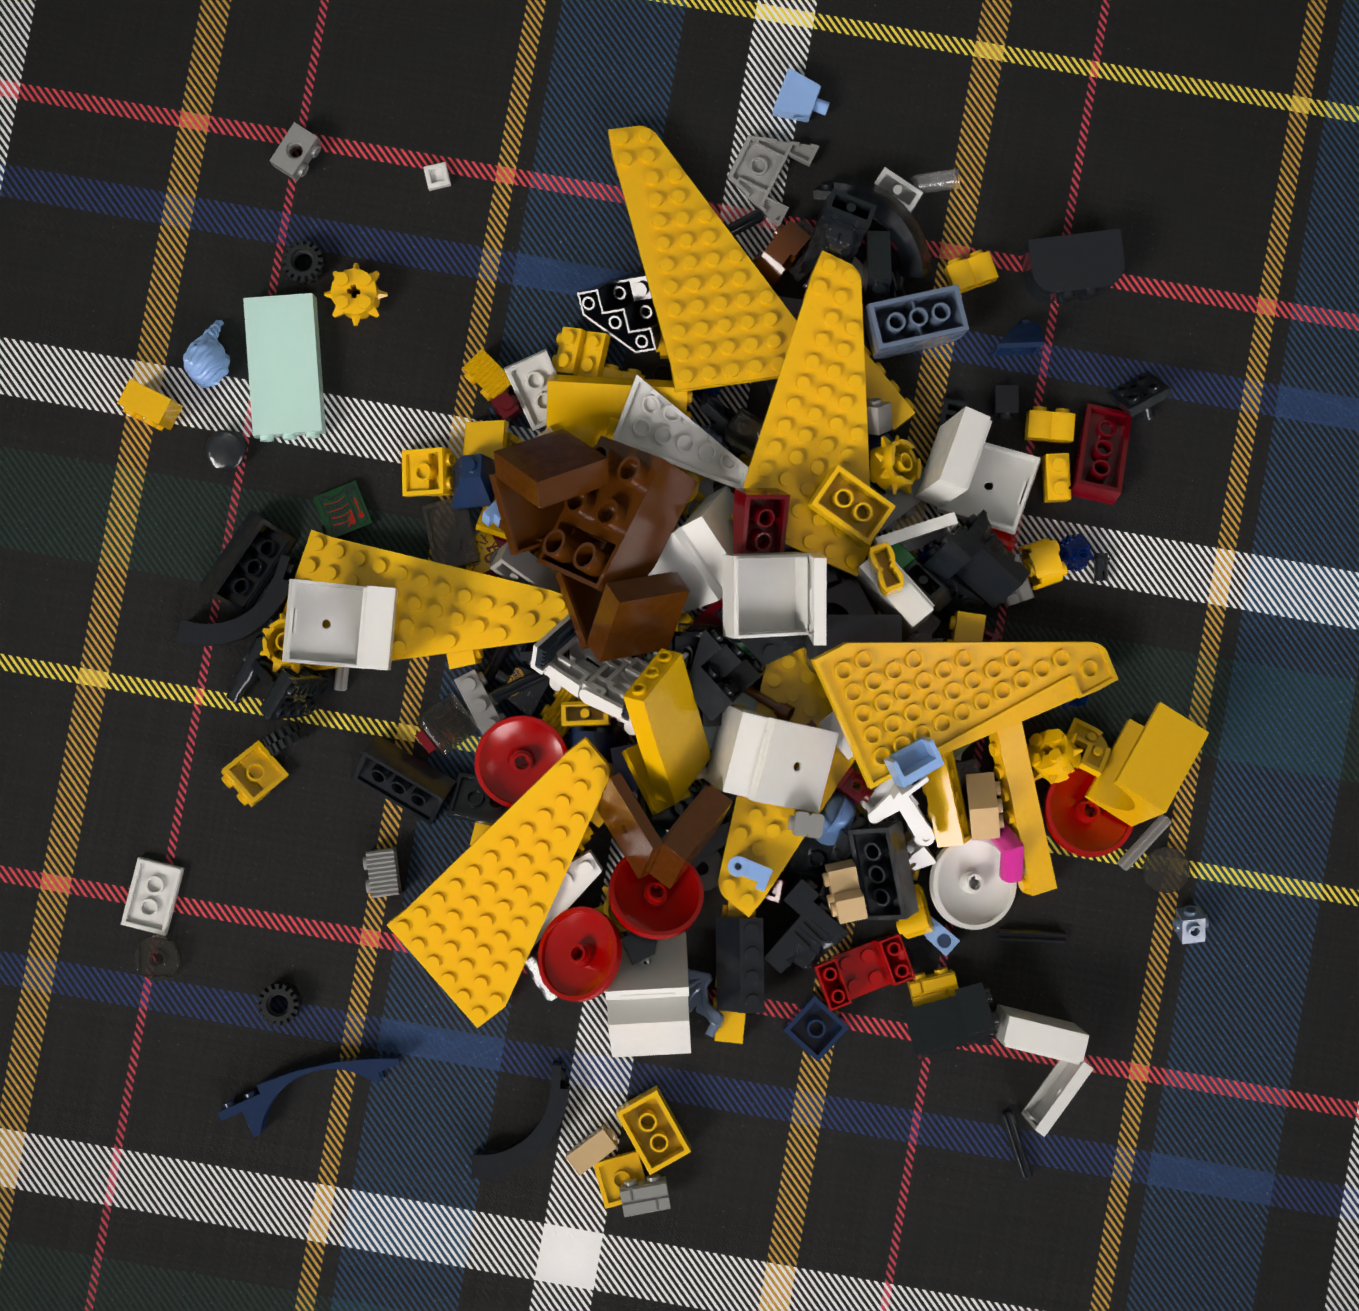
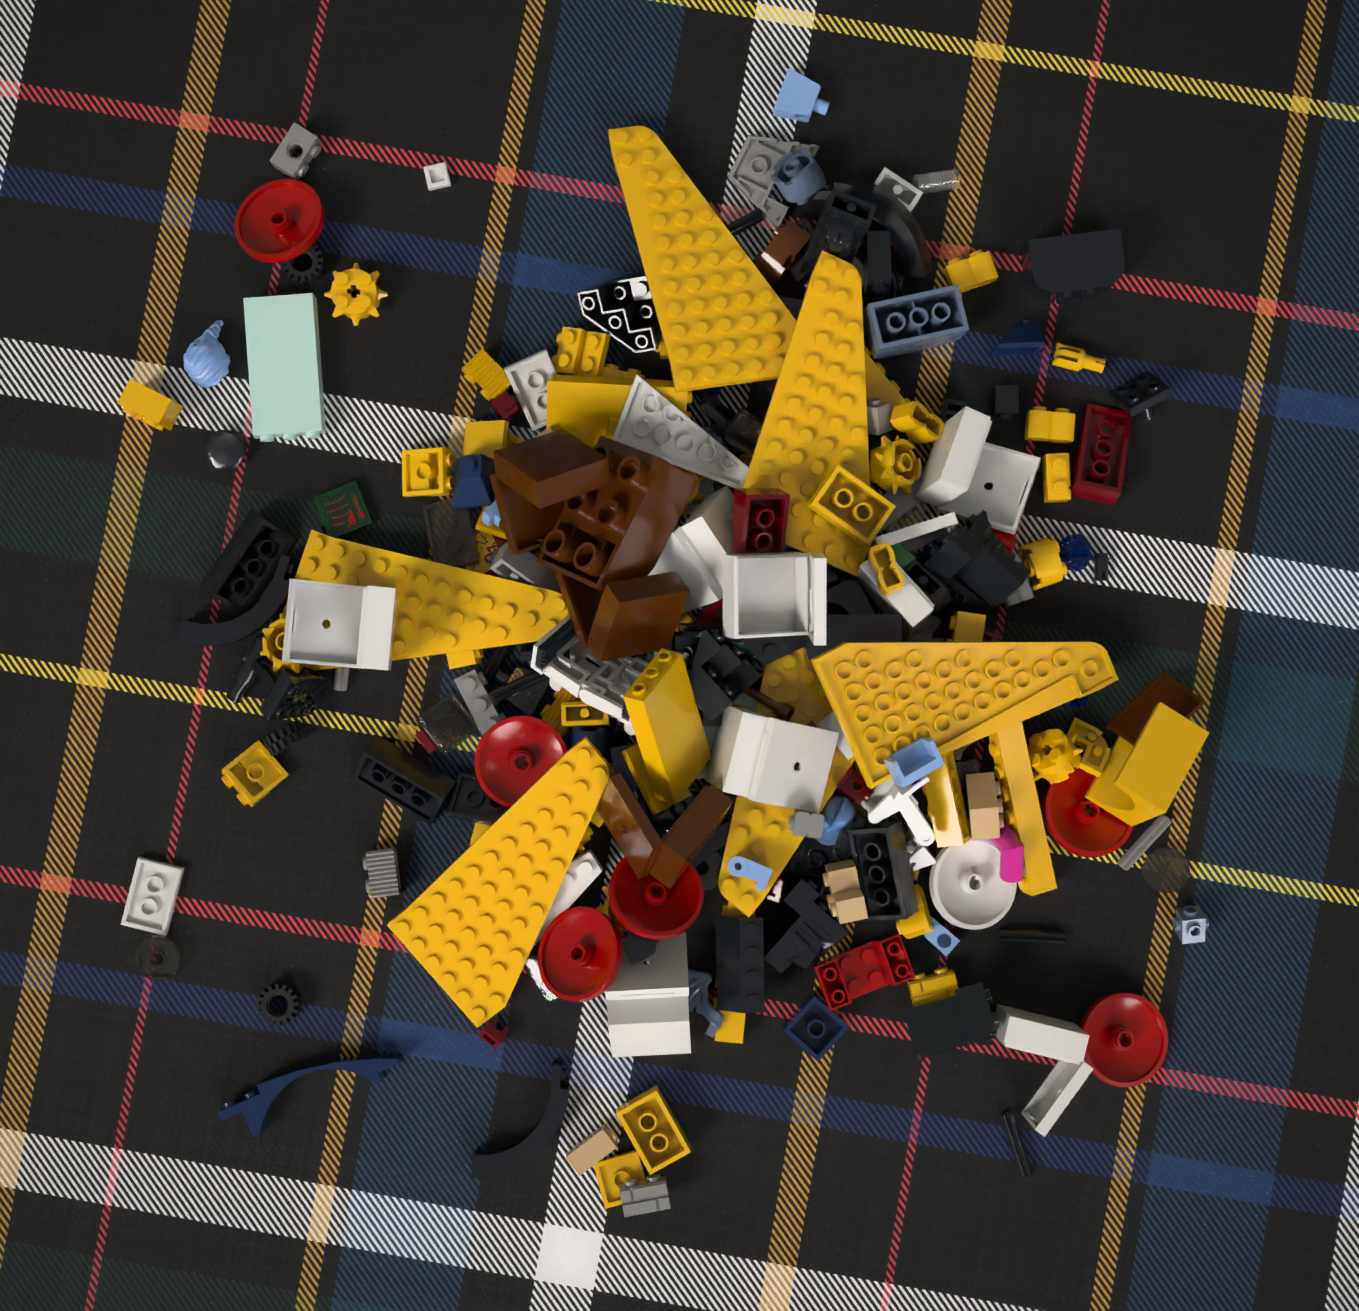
(279, 220): none -> red dish
(492, 1035): none -> dark red tile
(798, 176): none -> sand blue brick
(917, 422): none -> yellow brick
(1076, 359): none -> yellow arm
(1124, 1039): none -> red dish
(1163, 689): none -> reddish brown piece

